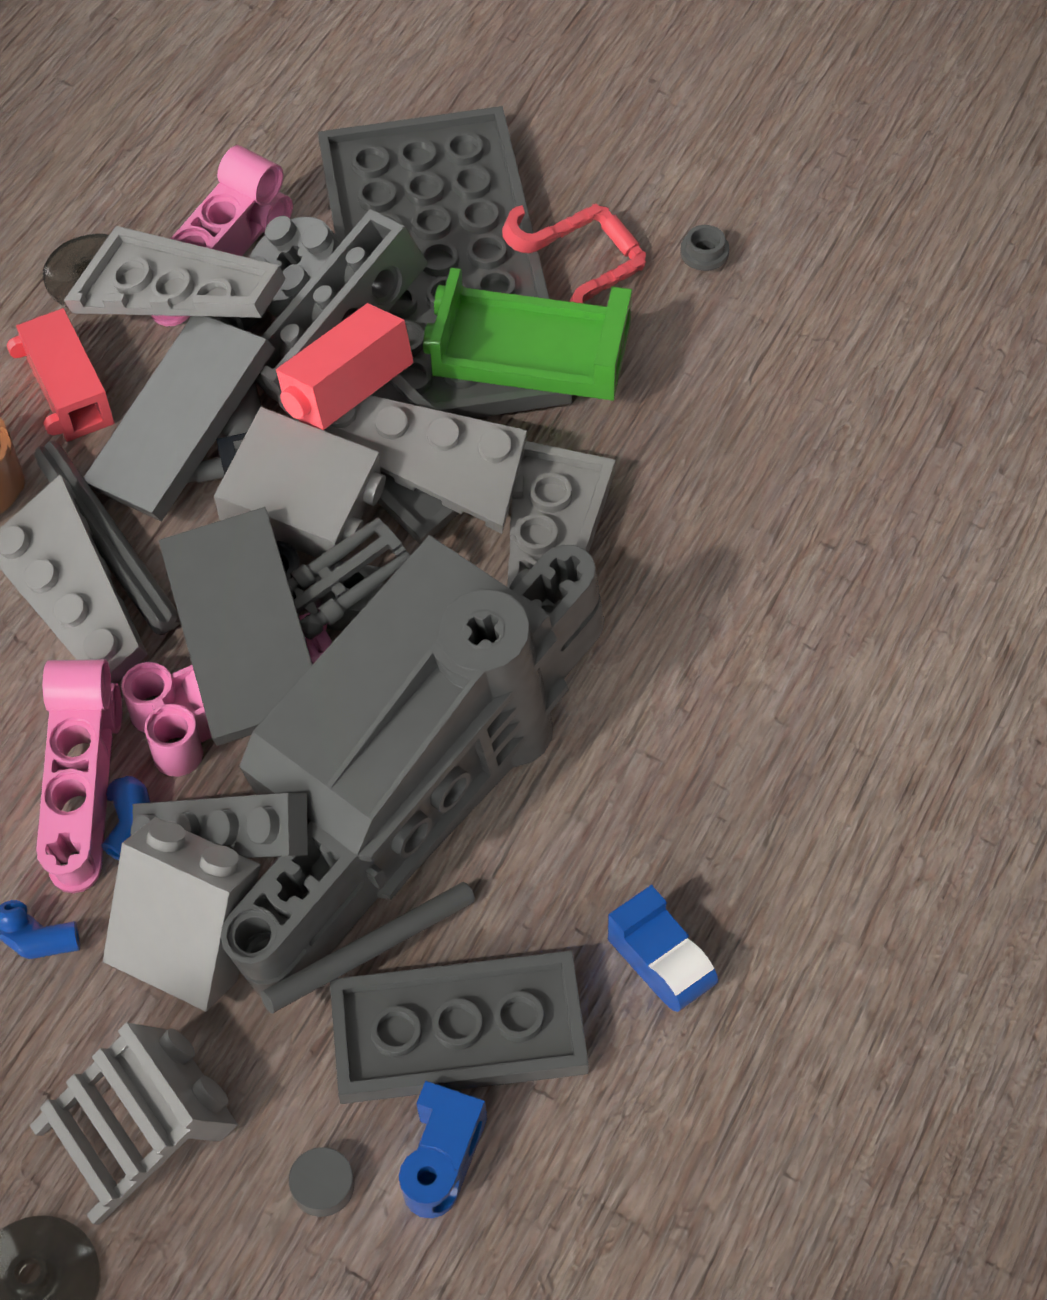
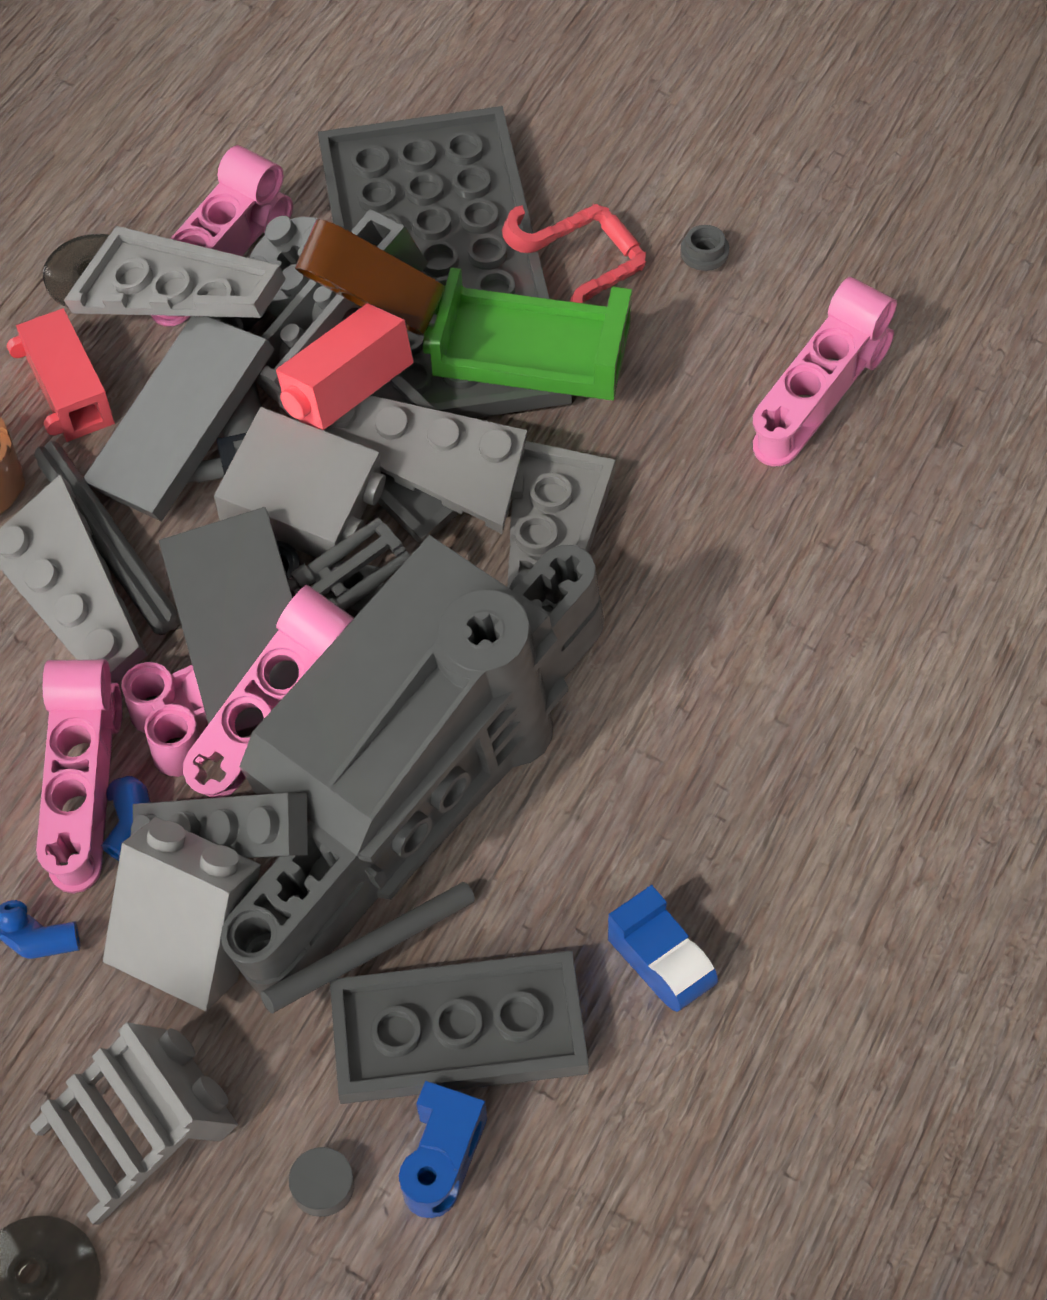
(304, 633): none -> bright pink piece
(369, 275): none -> reddish brown beam
(852, 334): none -> bright pink piece

